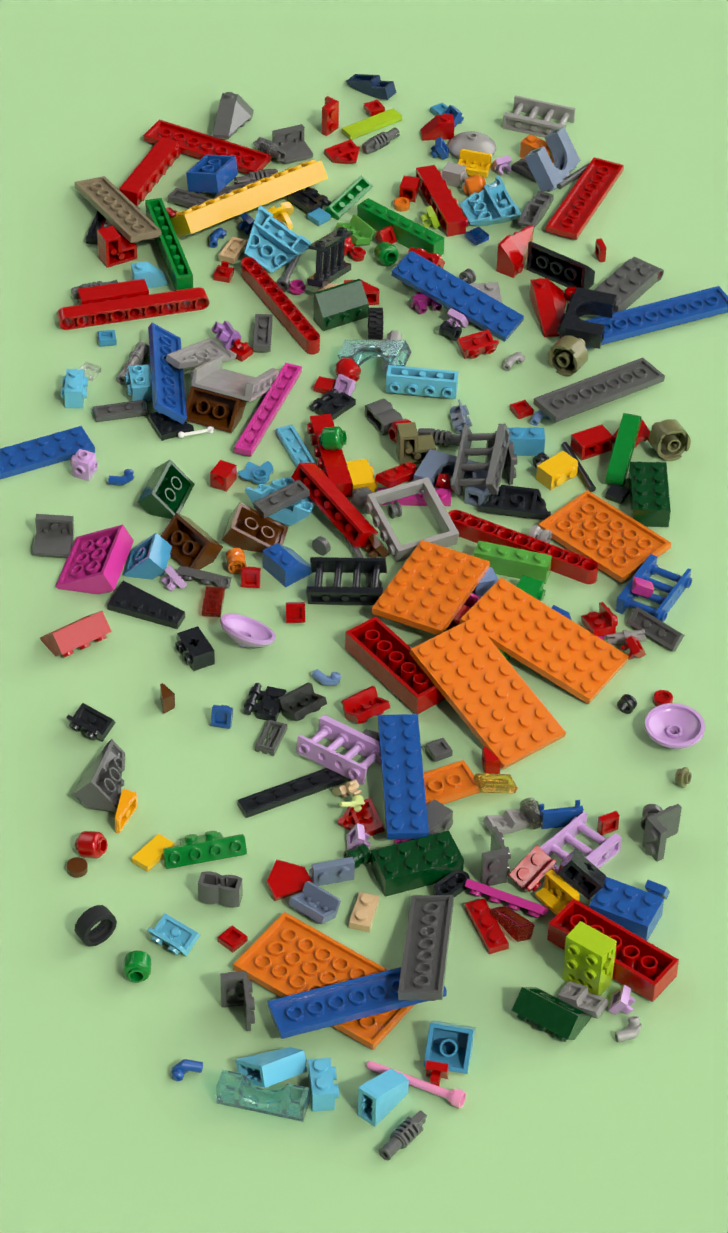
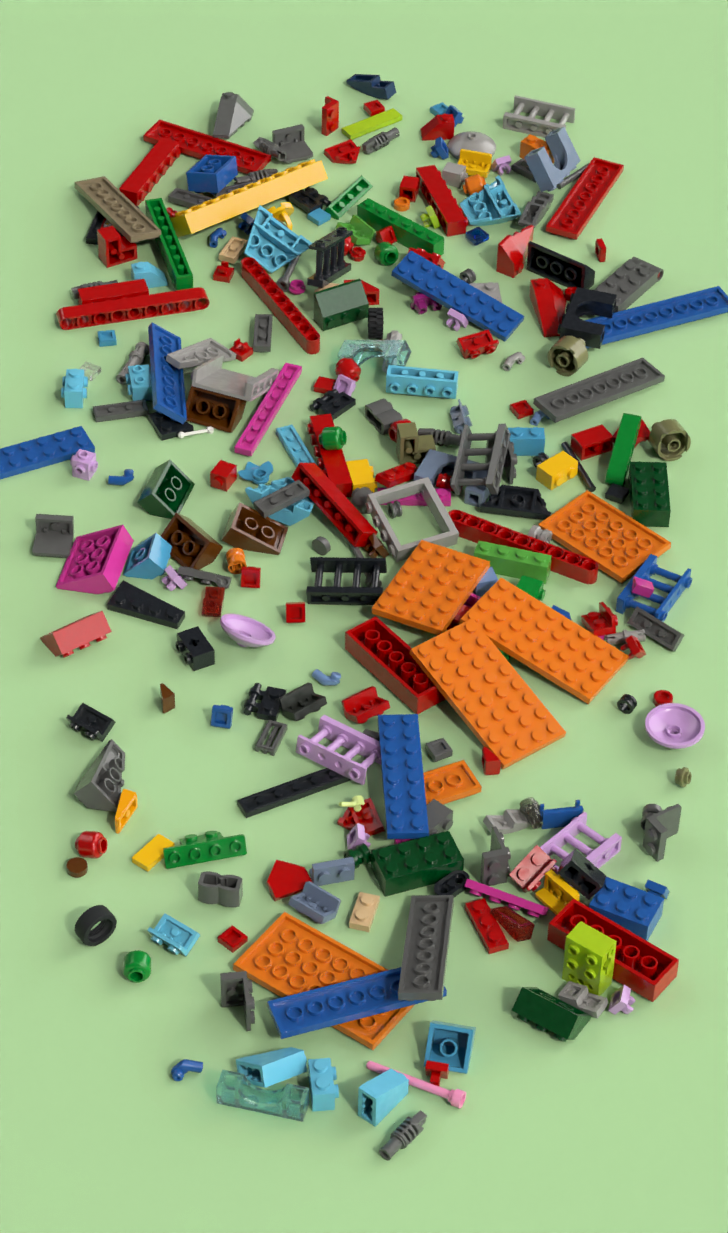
(225, 333): medium lavender hips -> none
(285, 564): blue slope -> none
(347, 789): tan plate -> none
(450, 330): black bush -> none
(495, 783): clear yellow tile -> none
(608, 823): red tile -> none
(631, 1031): light grey arm -> none

